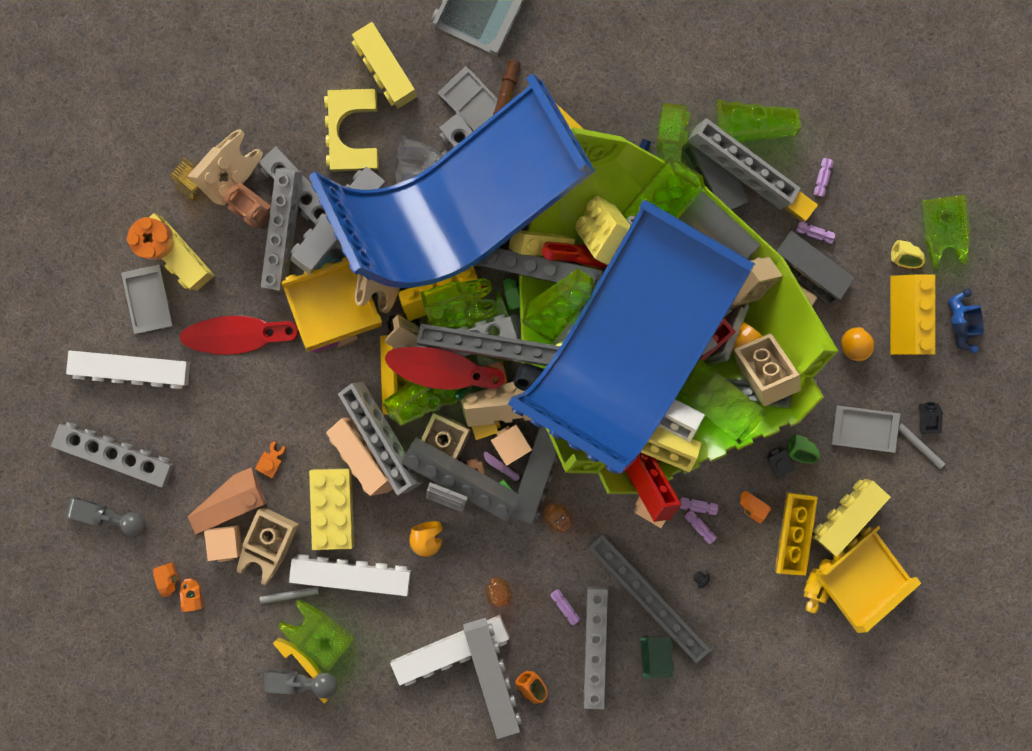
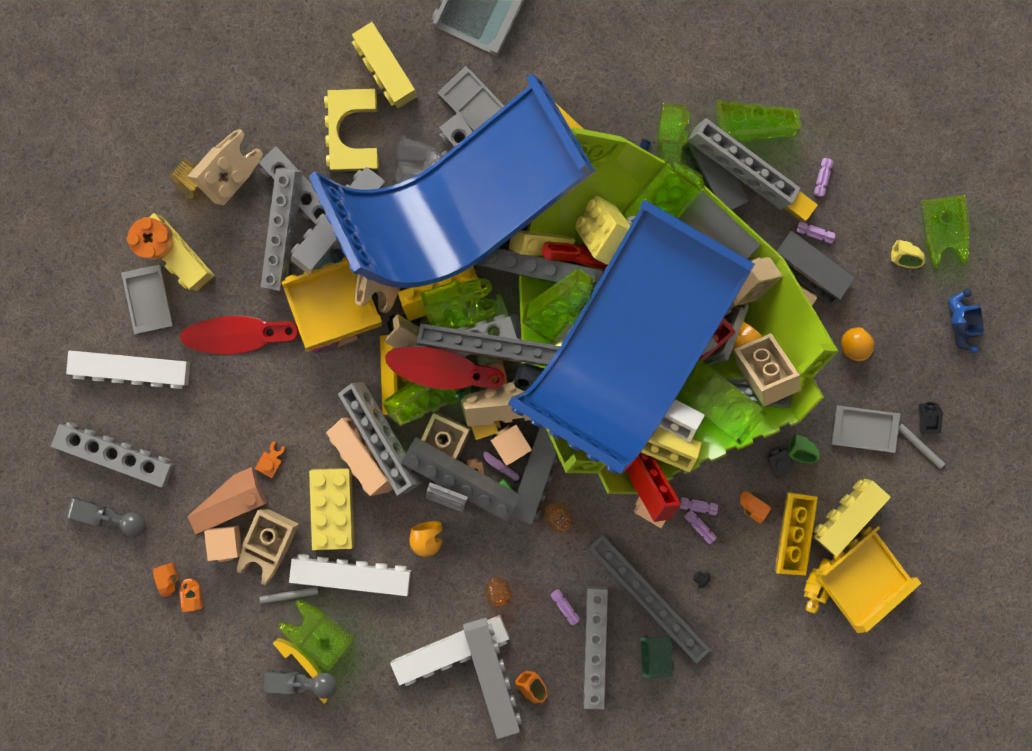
(247, 203): nougat brick -> none
(509, 81): reddish brown pin -> none
(512, 293): bright green rock -> none
(912, 315): yellow slope -> none

